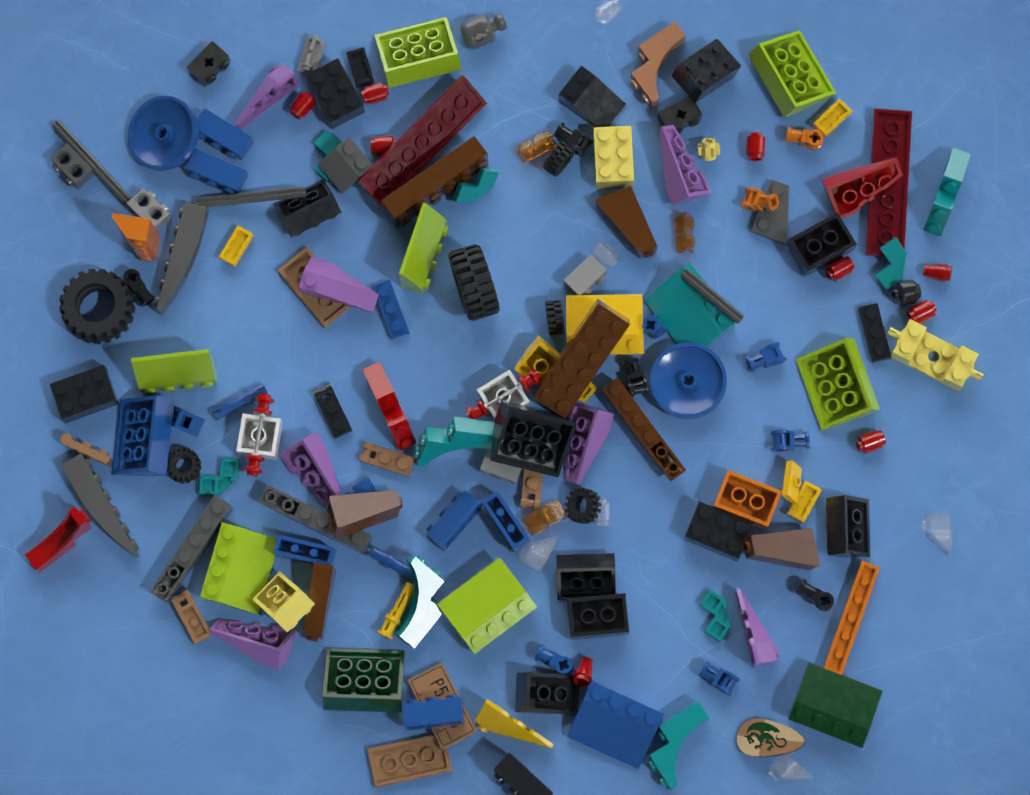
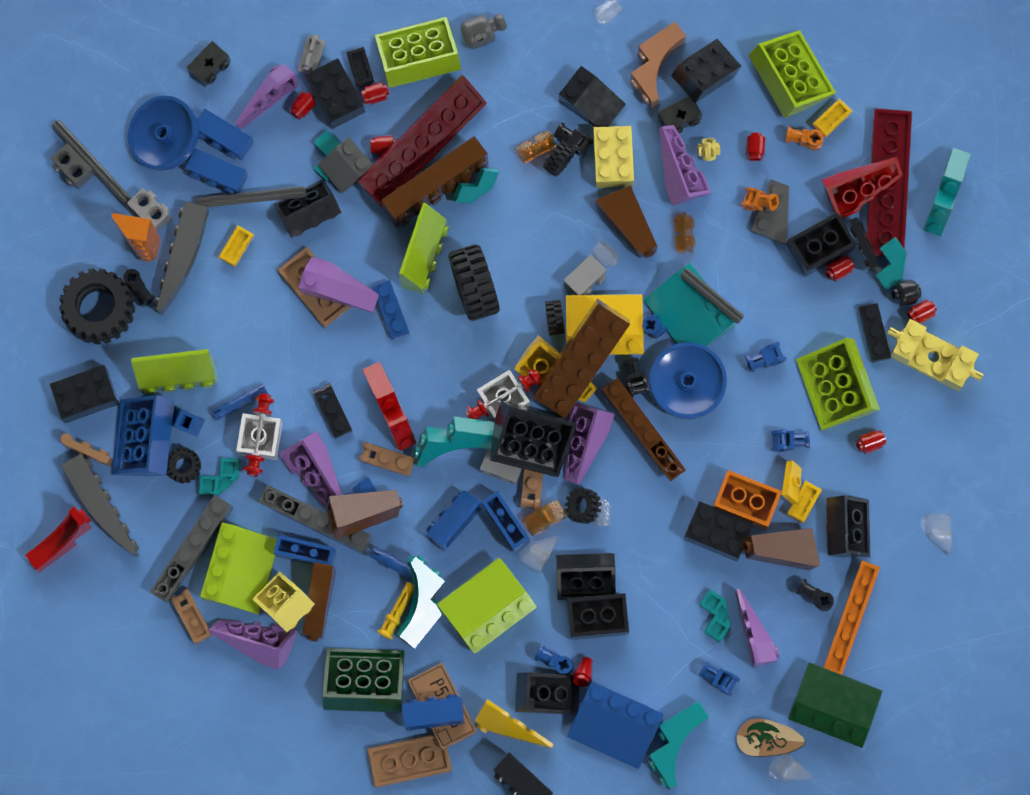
(864, 246): none -> black plate
(939, 272): red cone -> none

